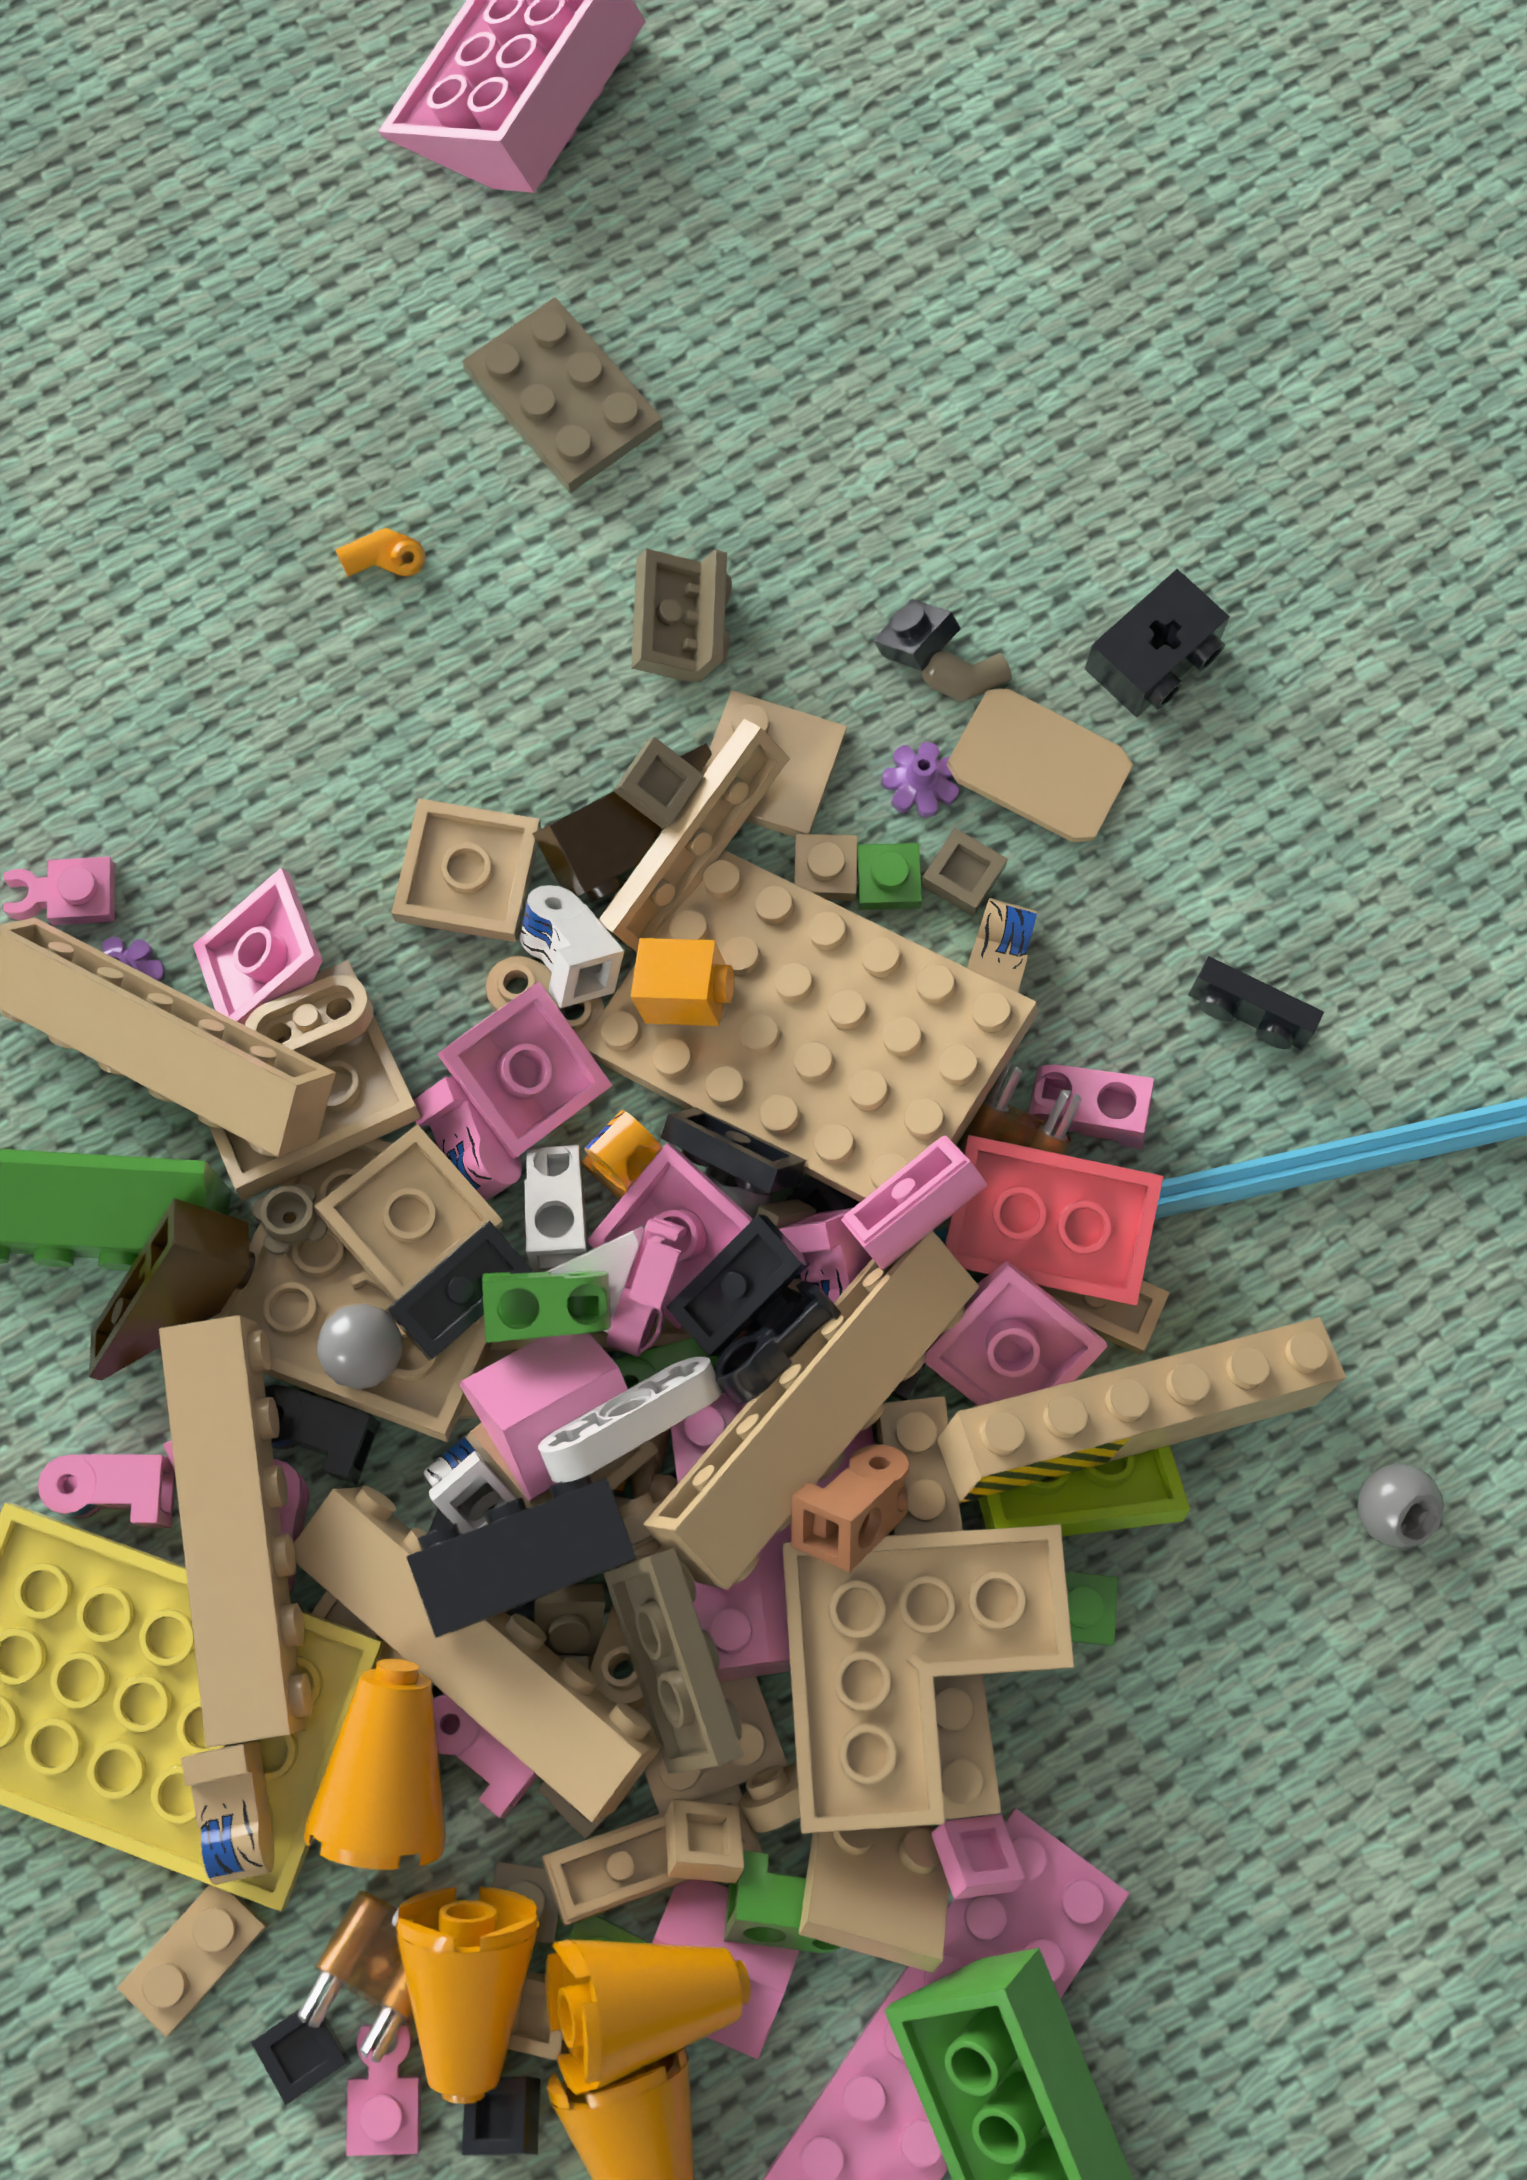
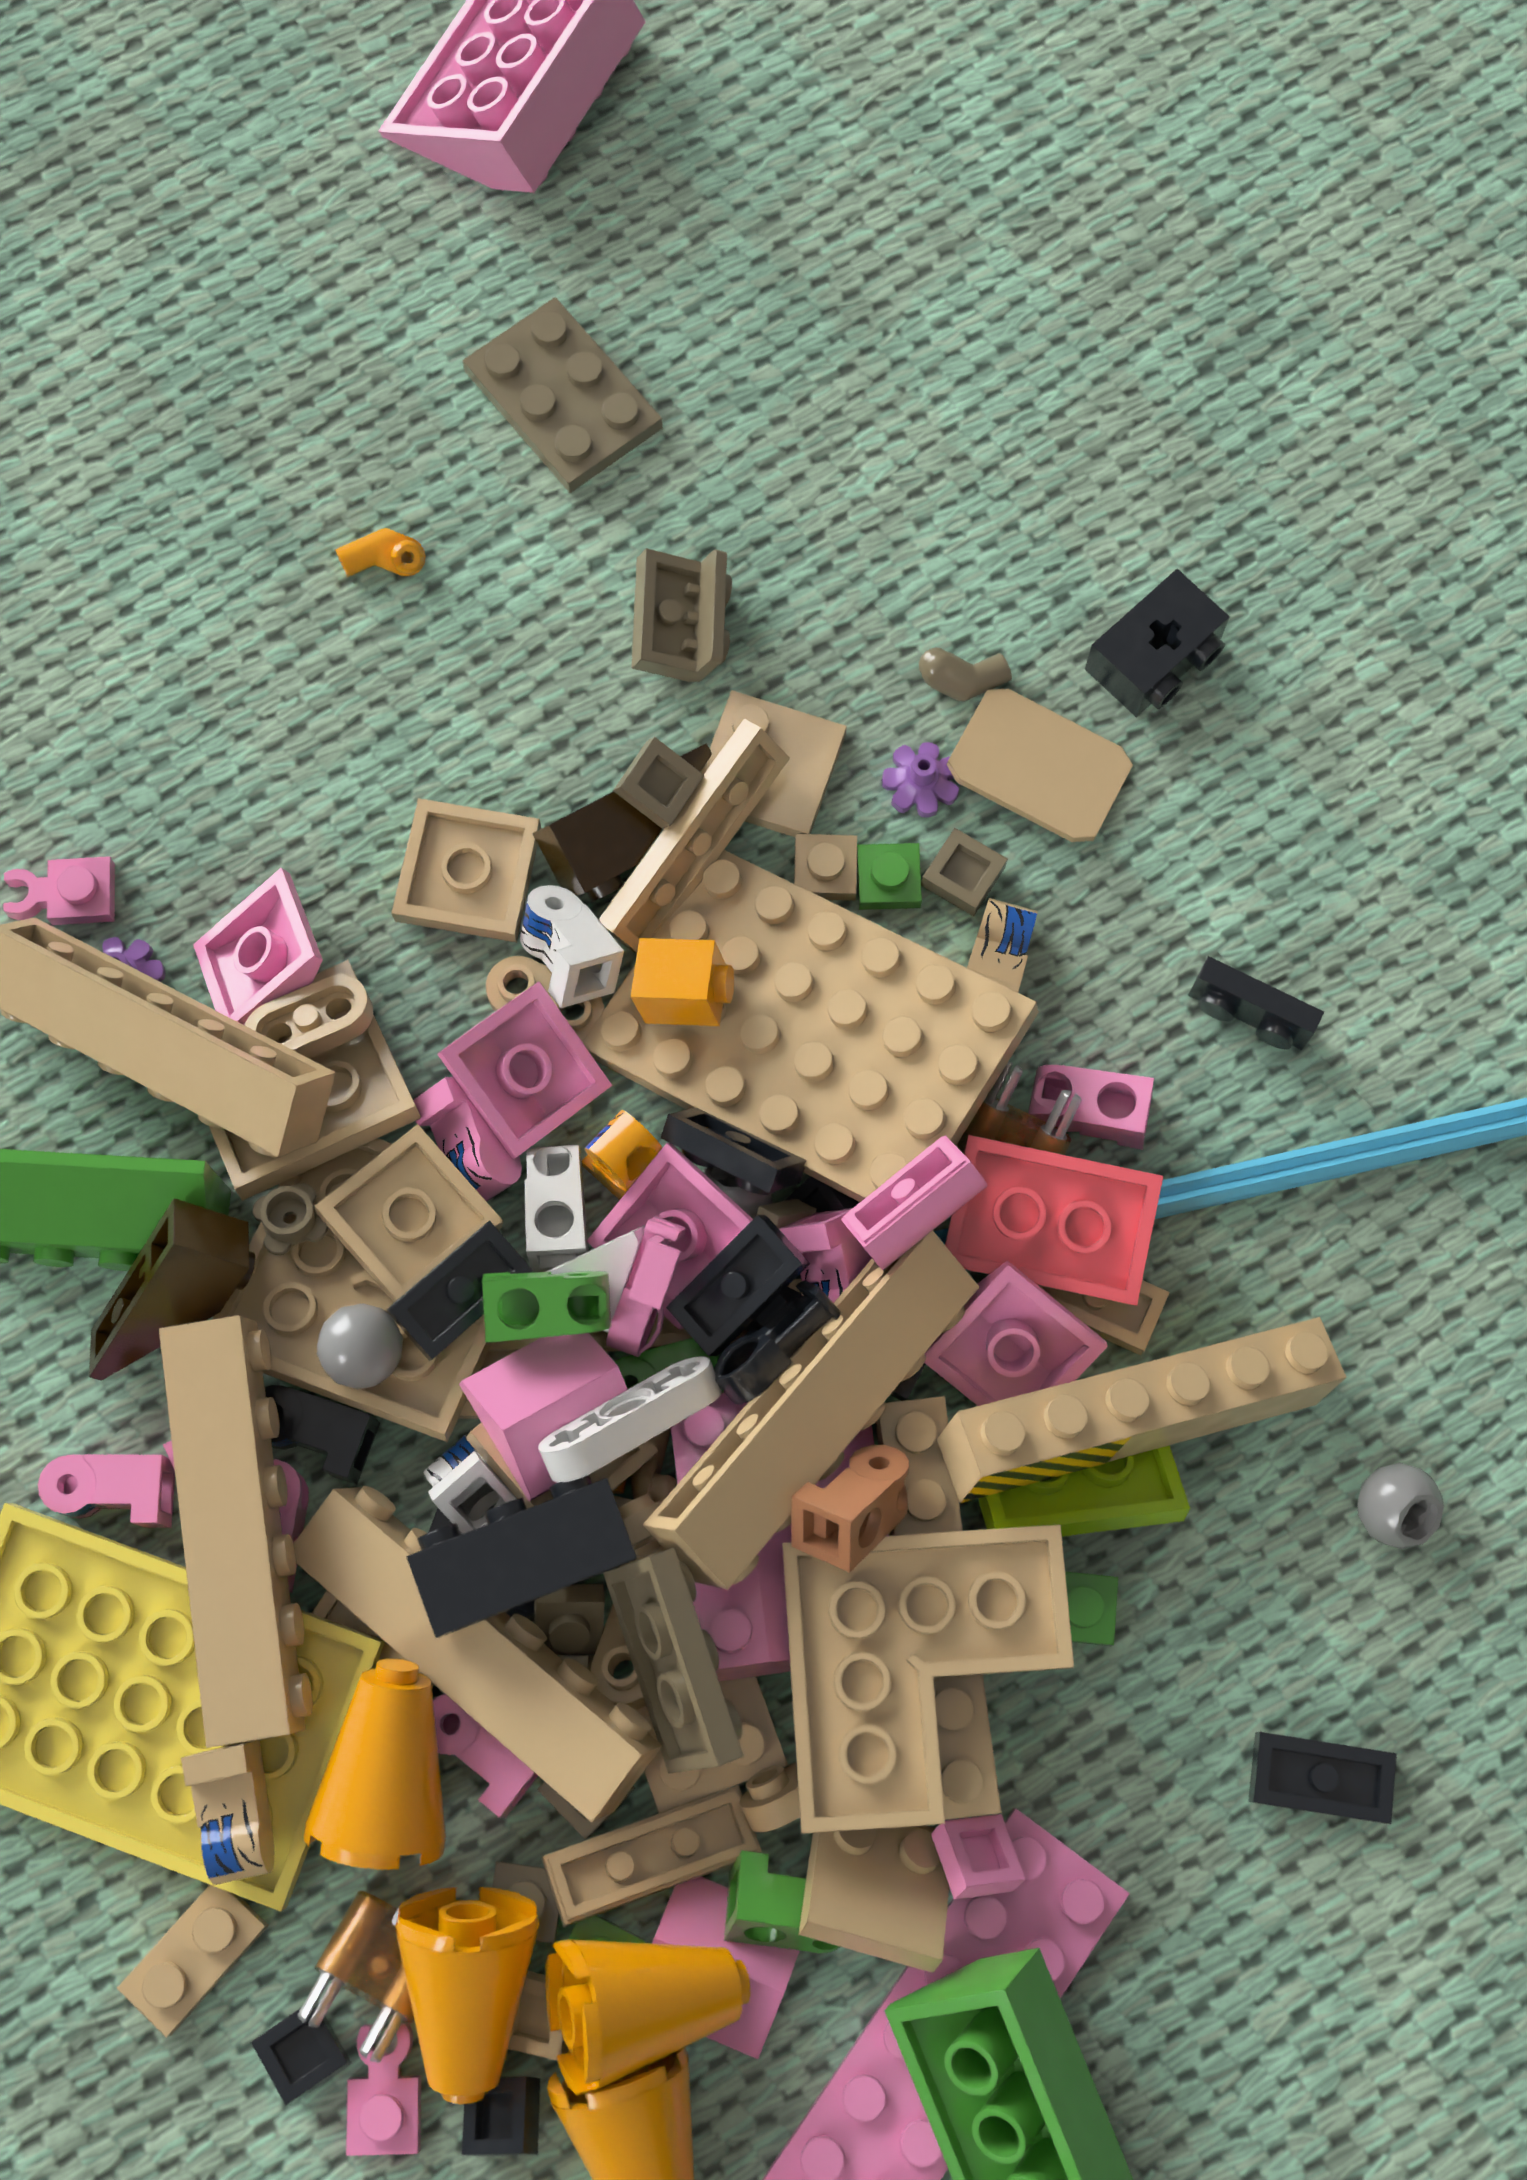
(704, 1841): tan plate -> none
(916, 634): black plate -> none
(1322, 1777): none -> black plate

